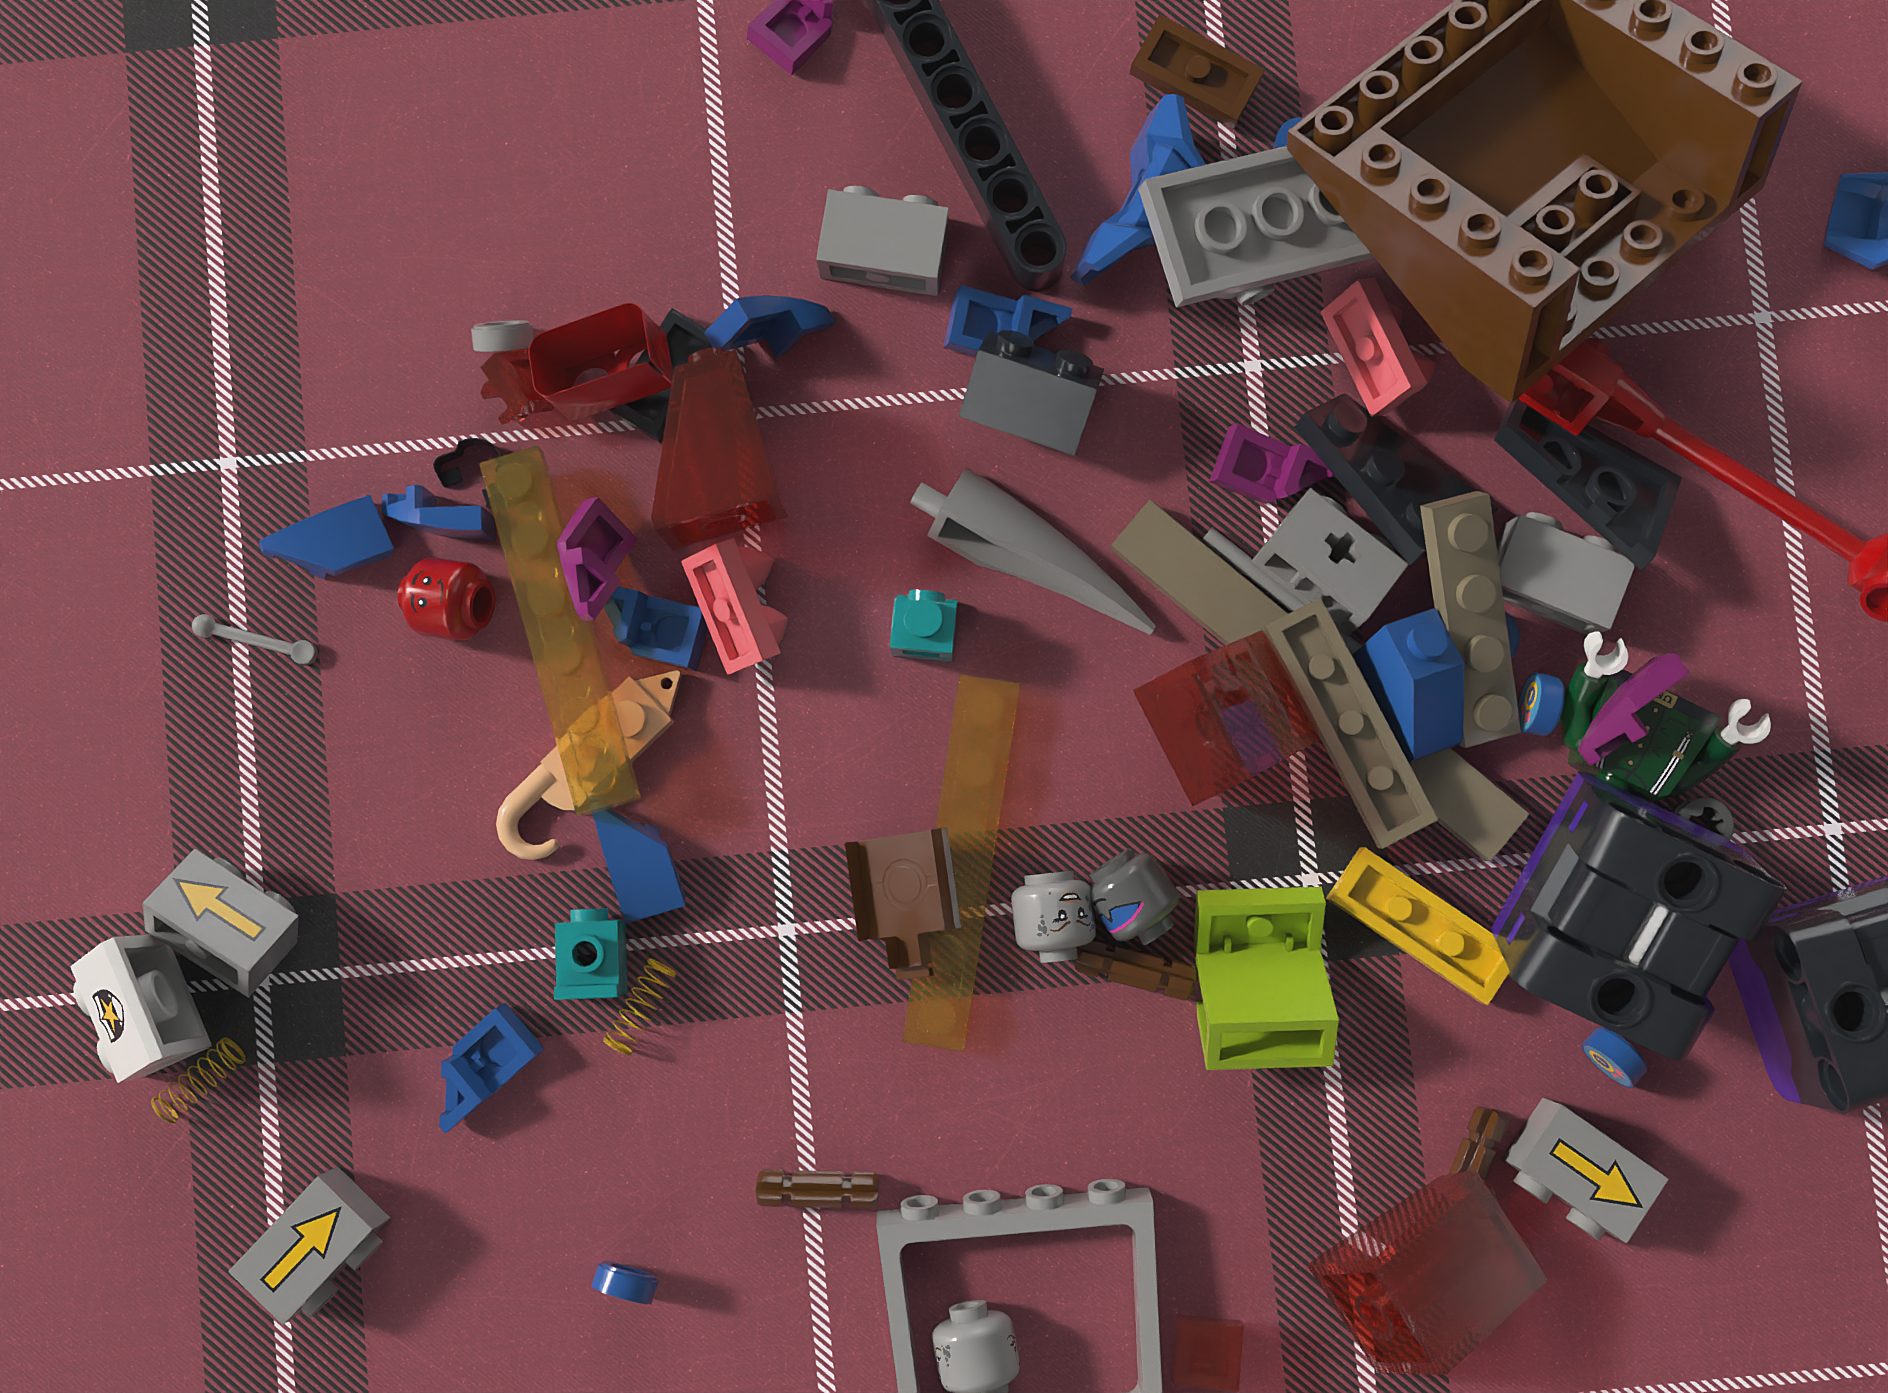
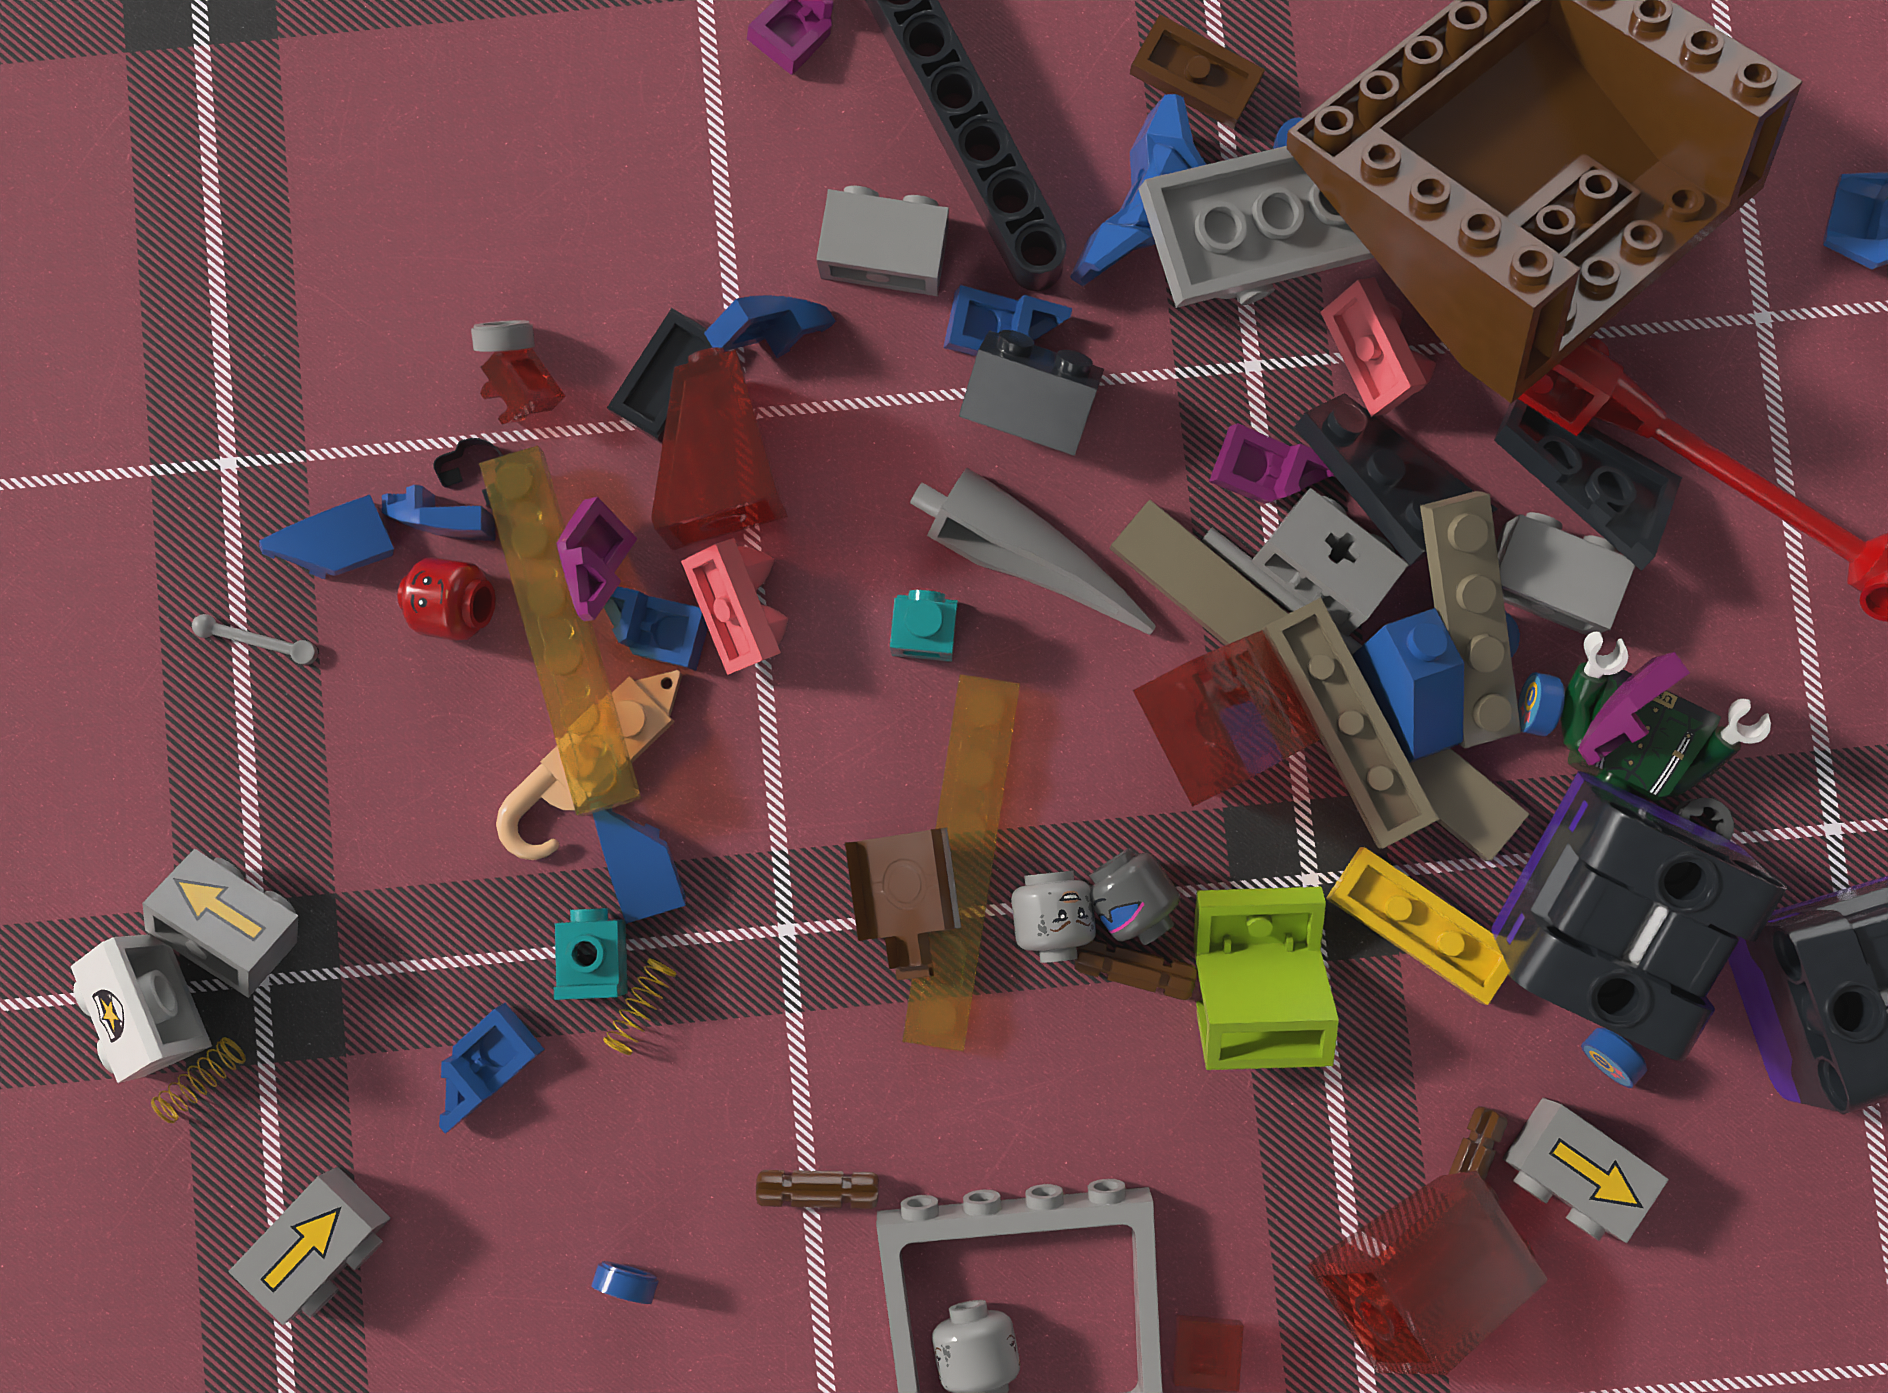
(591, 342): red piece -> none

